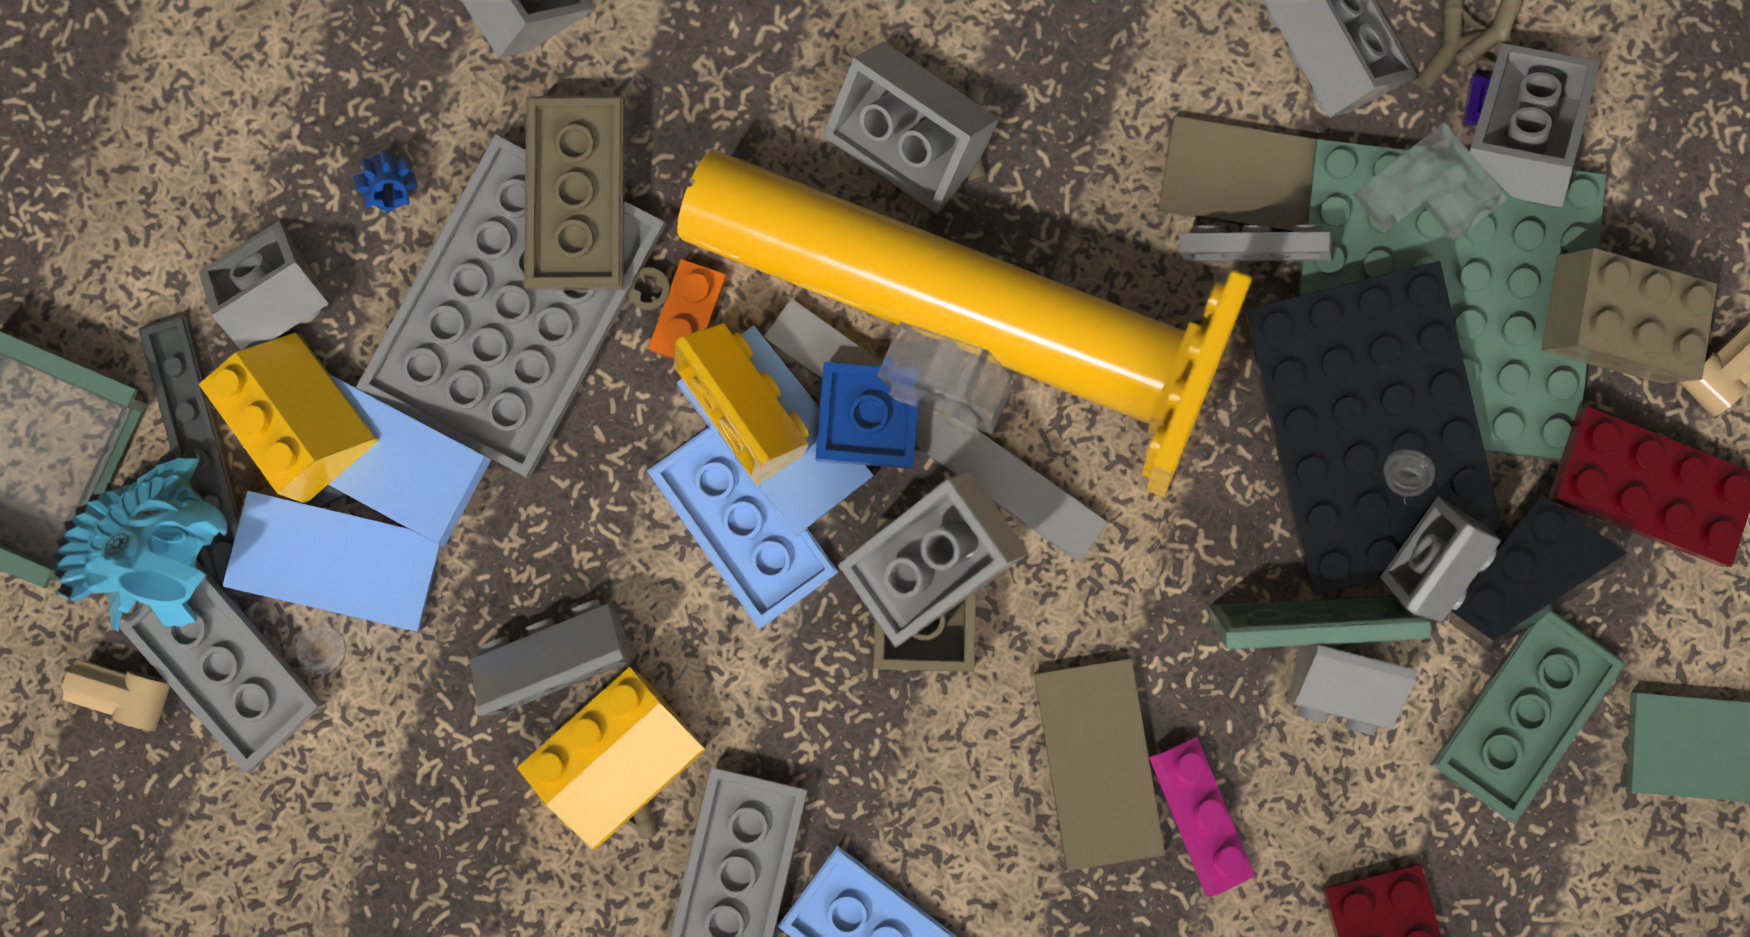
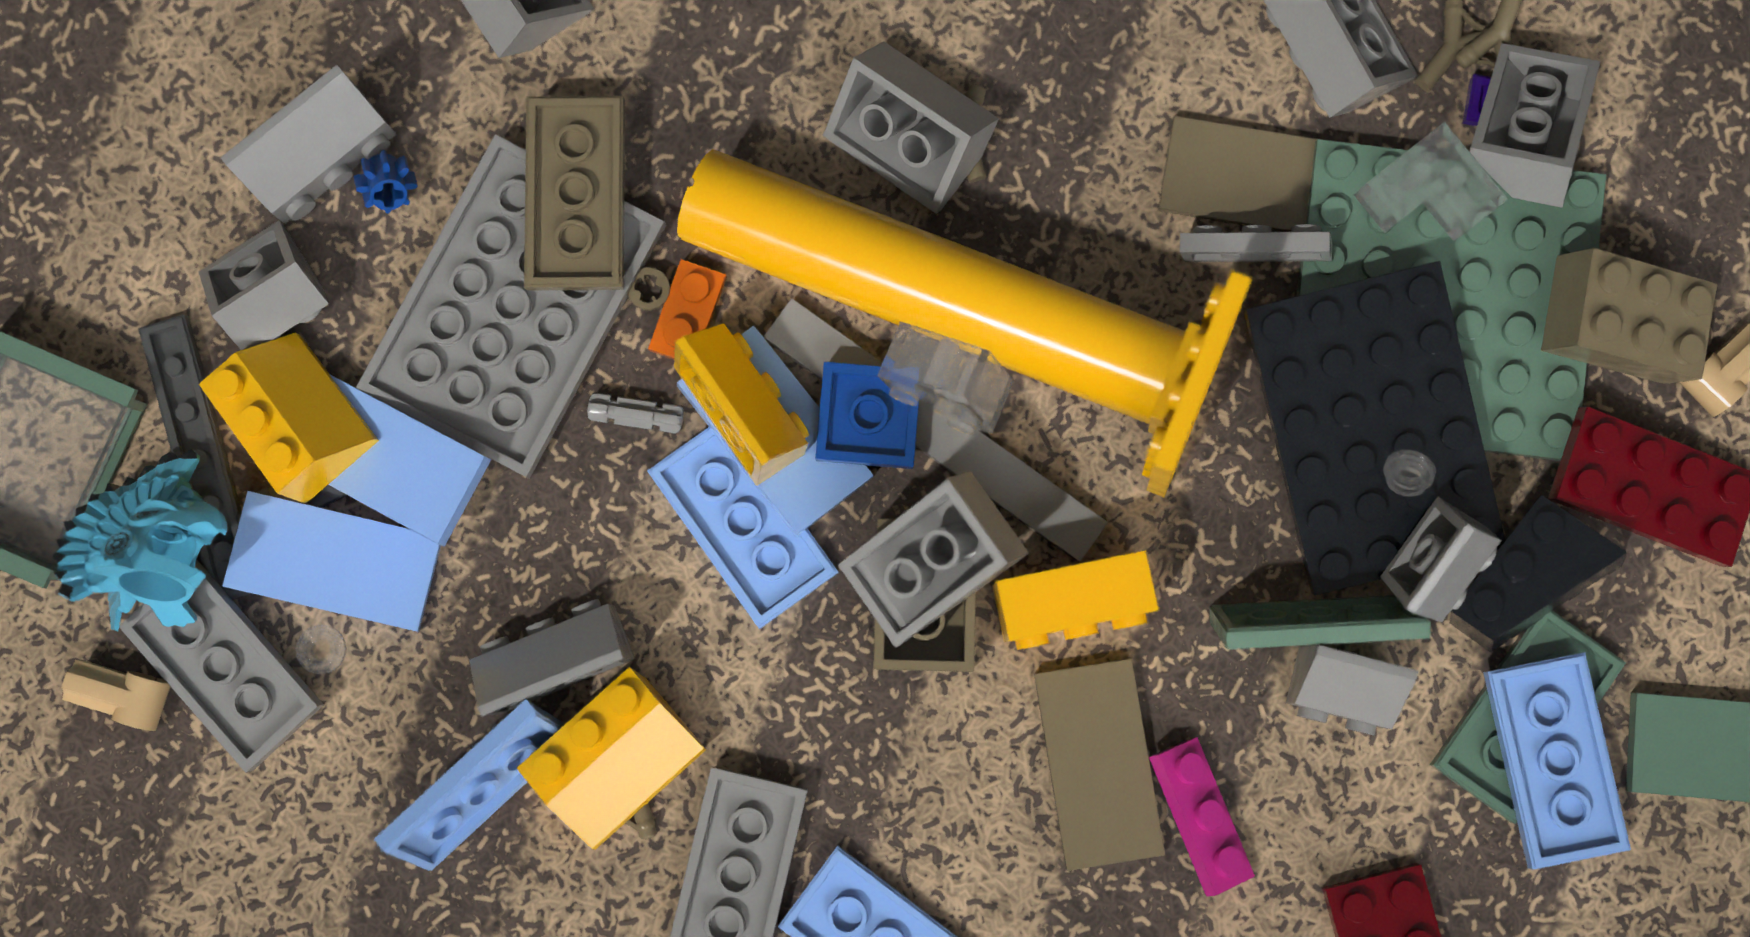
(309, 146): none -> light grey slope
(469, 790): none -> light blue tile
(635, 412): none -> light grey axle
(1075, 599): none -> yellow brick
(1556, 761): none -> light blue tile

